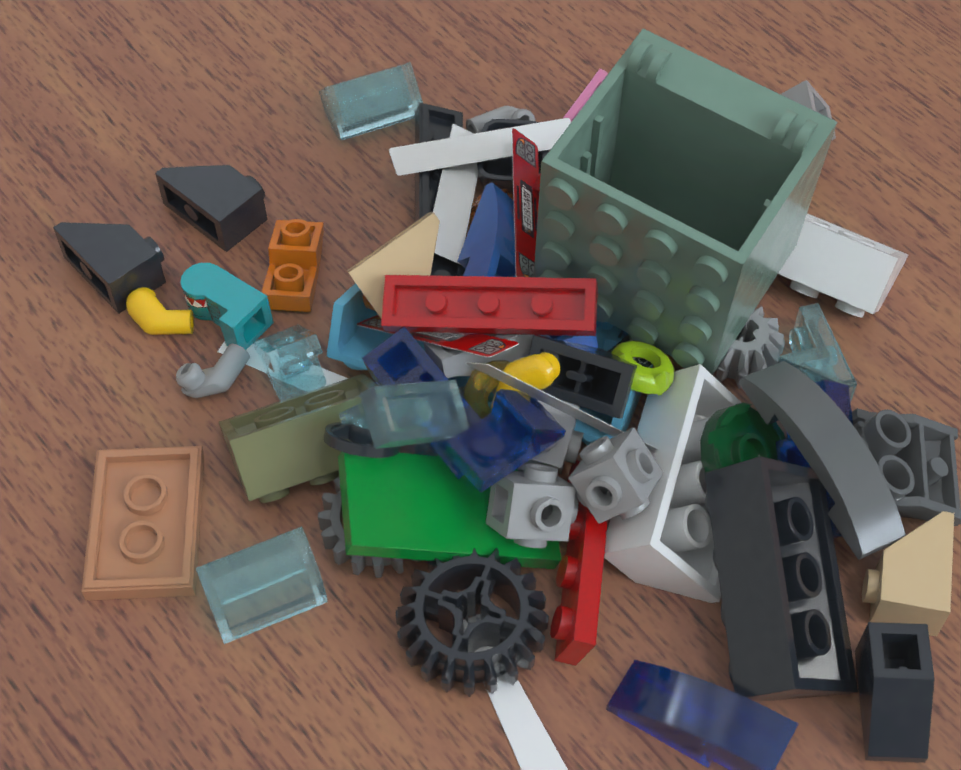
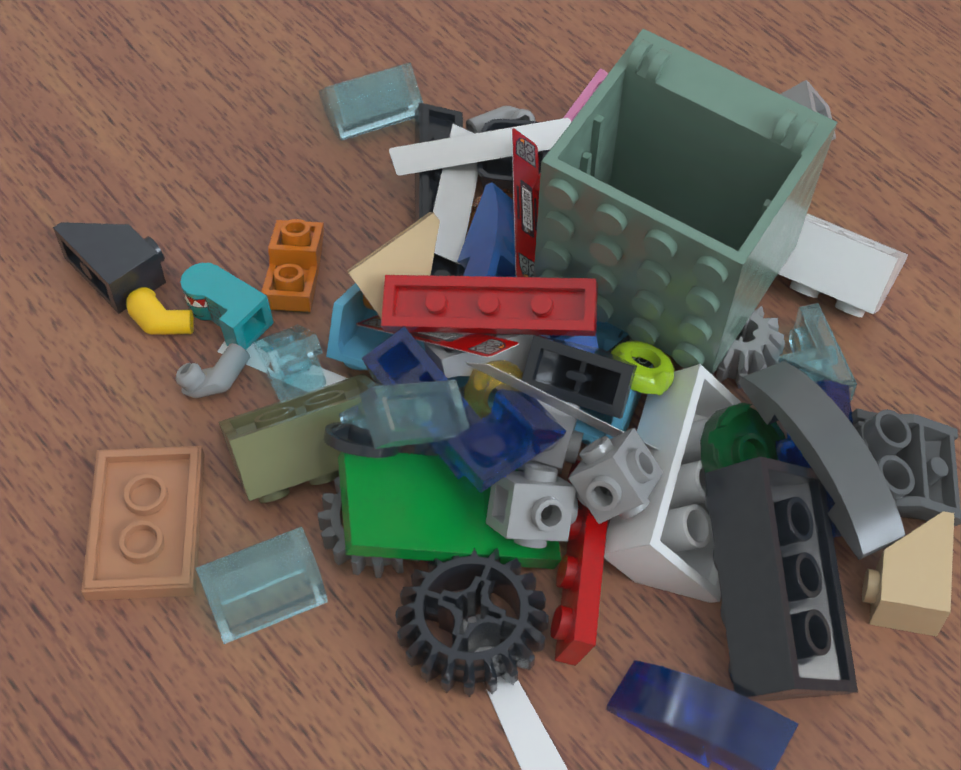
(214, 201): black slope -> none
(535, 370): yellow arm -> none
(895, 691): black slope -> none

